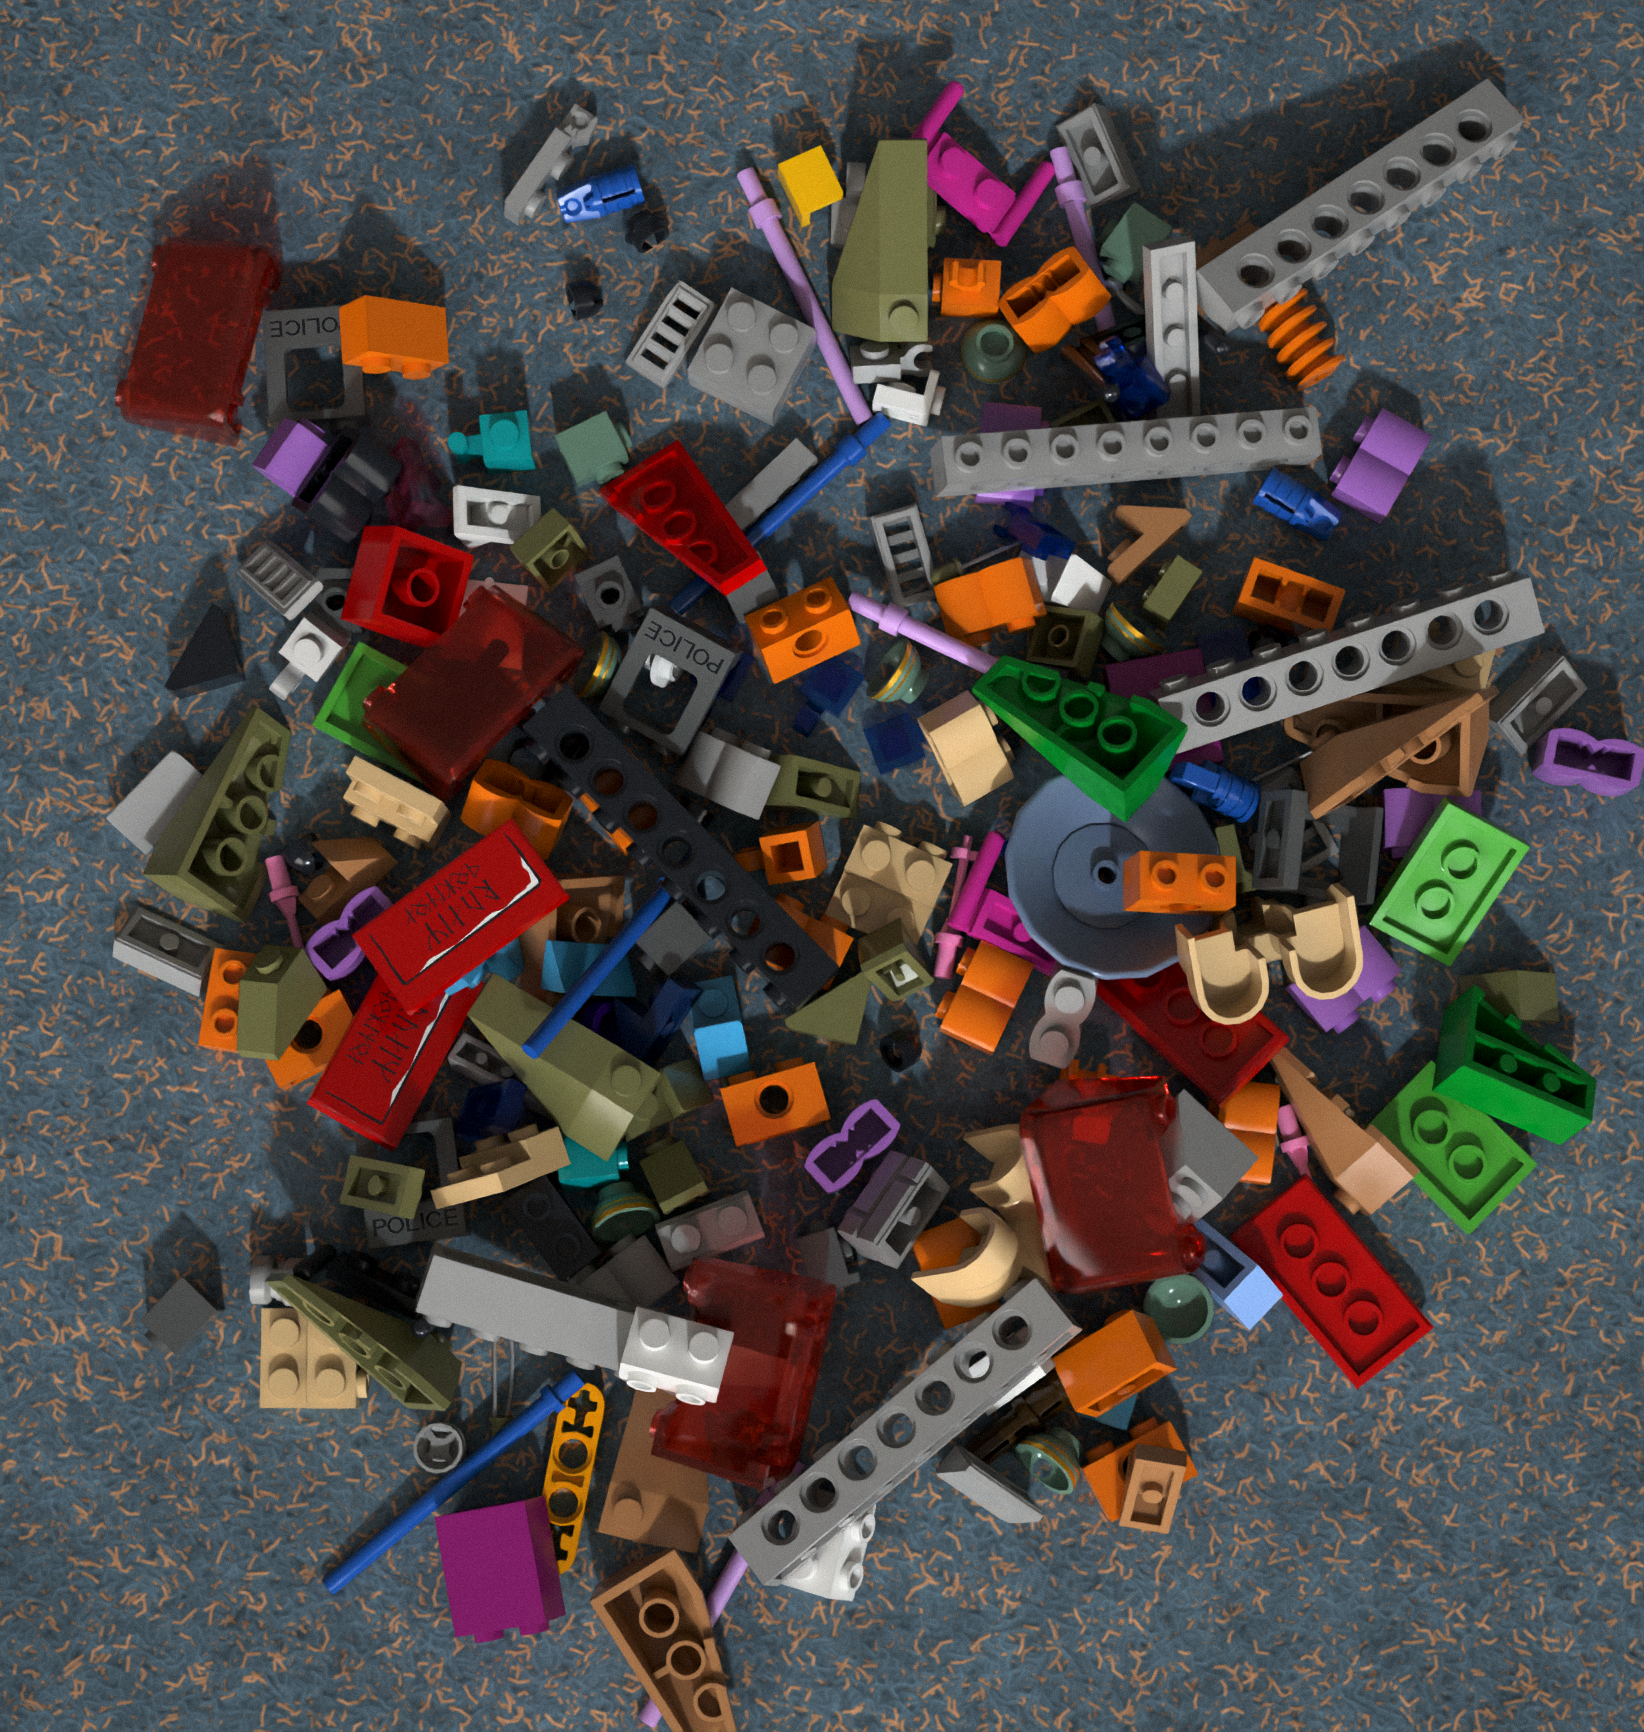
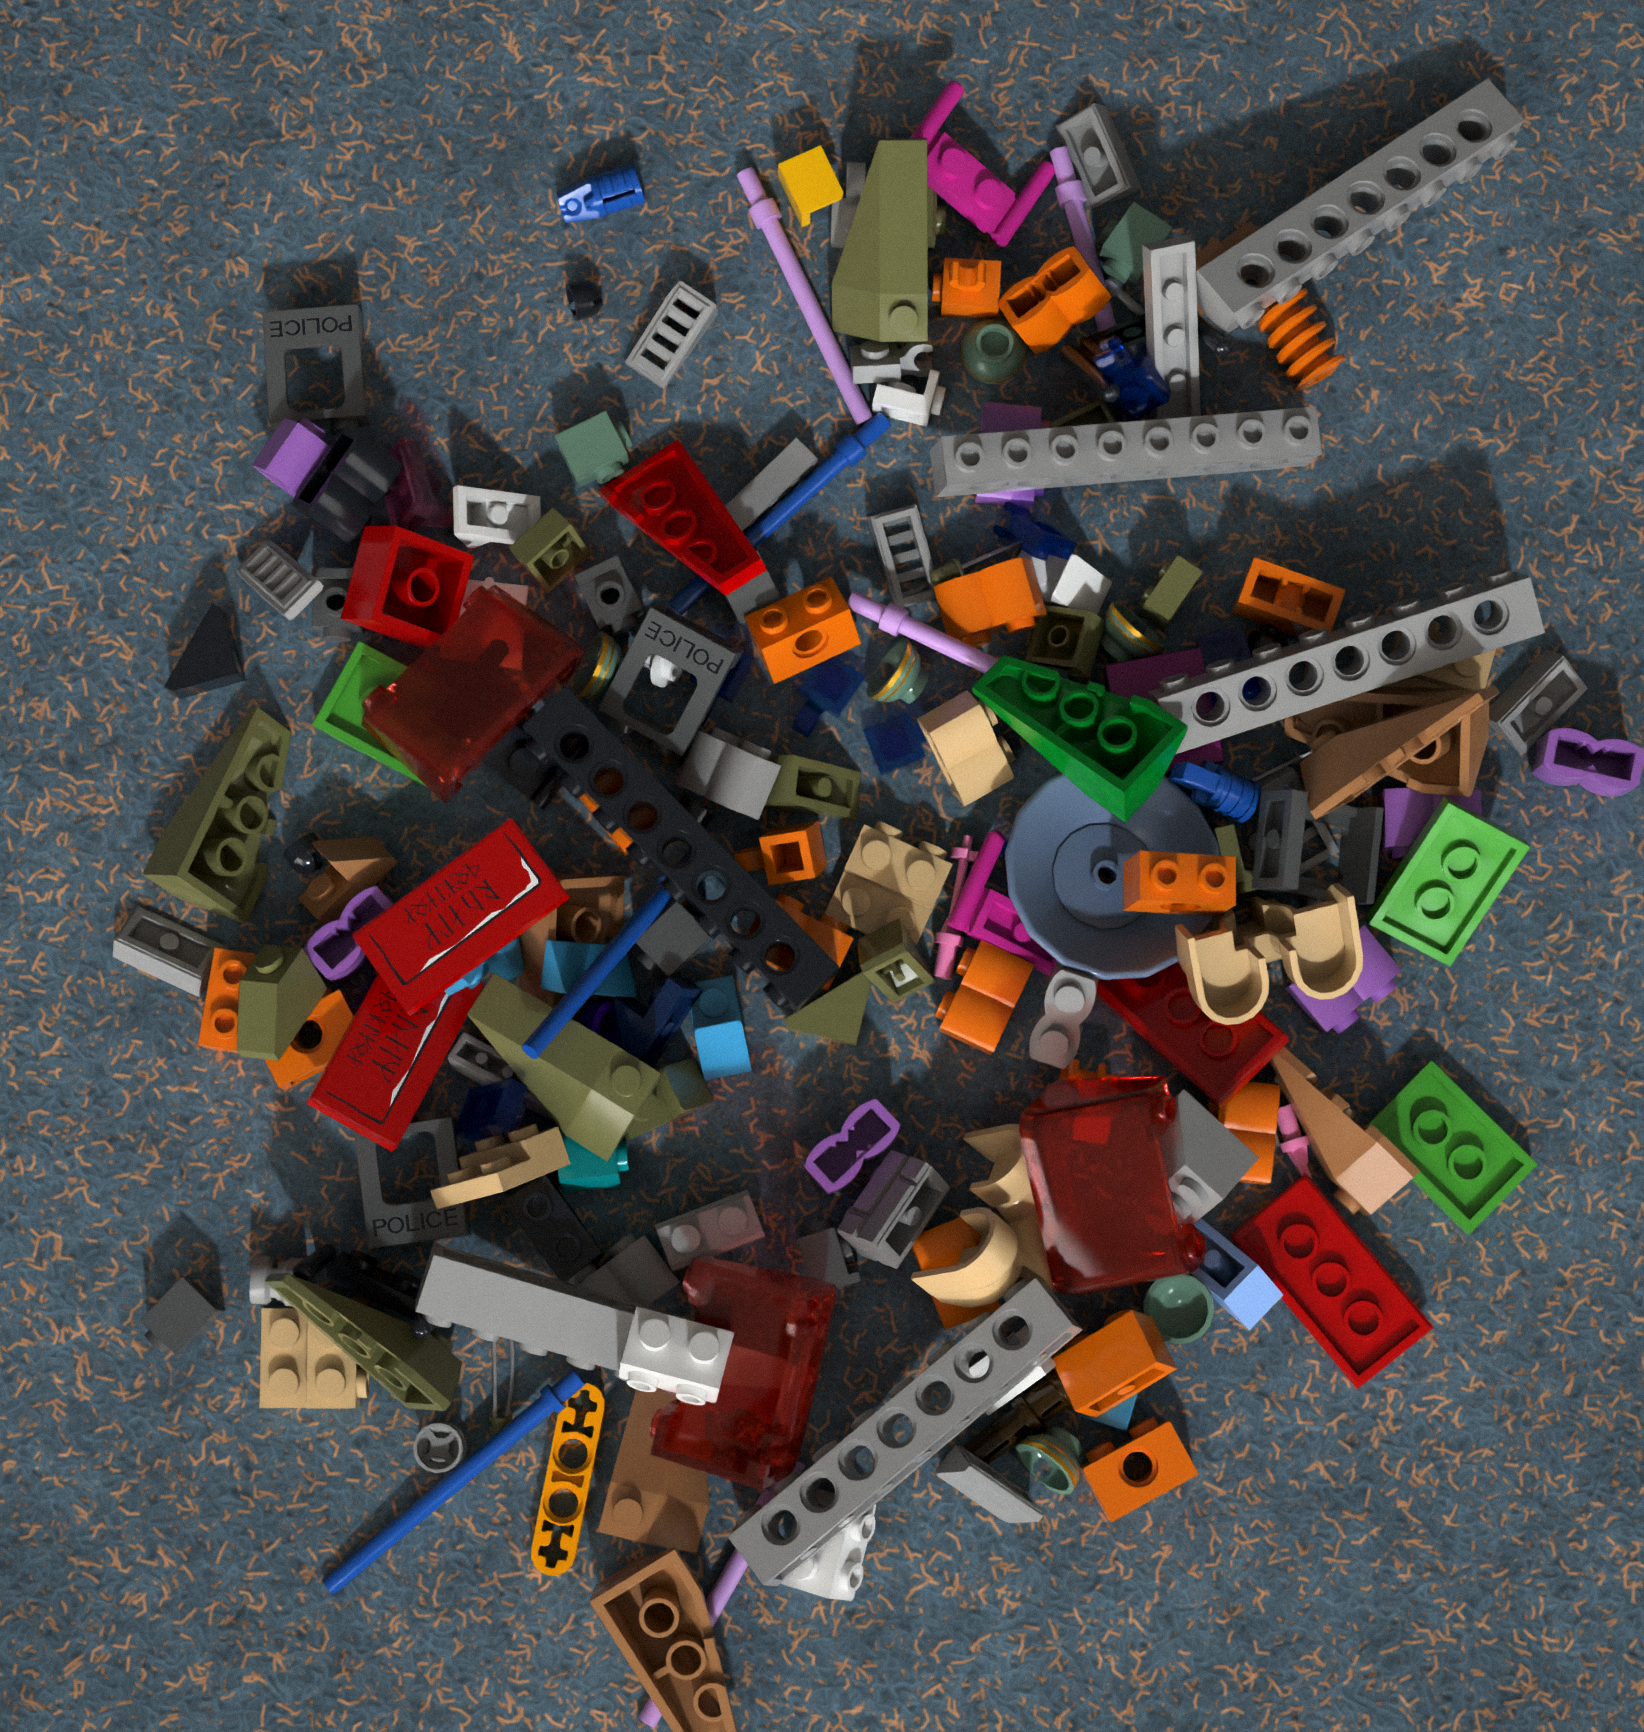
(155, 801): light grey slope -> none
(198, 337): clear red windscreen -> none
(285, 896): bright pink piece -> none
(310, 651): plate -> none
(383, 1187): olive slope -> none
(388, 799): tan plate -> none
(393, 336): orange brick -> none
(500, 1569): magenta brick -> none
(503, 443): teal brick -> none
(506, 793): orange brick -> none
(549, 162): light grey hinge -> none
(619, 1205): sand green piece -> none
(644, 225): black plate -> none
(673, 1175): olive slope -> none
(752, 356): light grey brick -> none
(753, 1124): orange brick -> none
(909, 1050): black hinge -> none
(1152, 1487): medium nougat slope -> none
(1153, 530): medium nougat slope -> none
(1297, 505): blue hinge -> none
(1380, 465): medium lavender brick -> none
(1507, 1073): green wedge -> none
(1523, 993): olive slope -> none

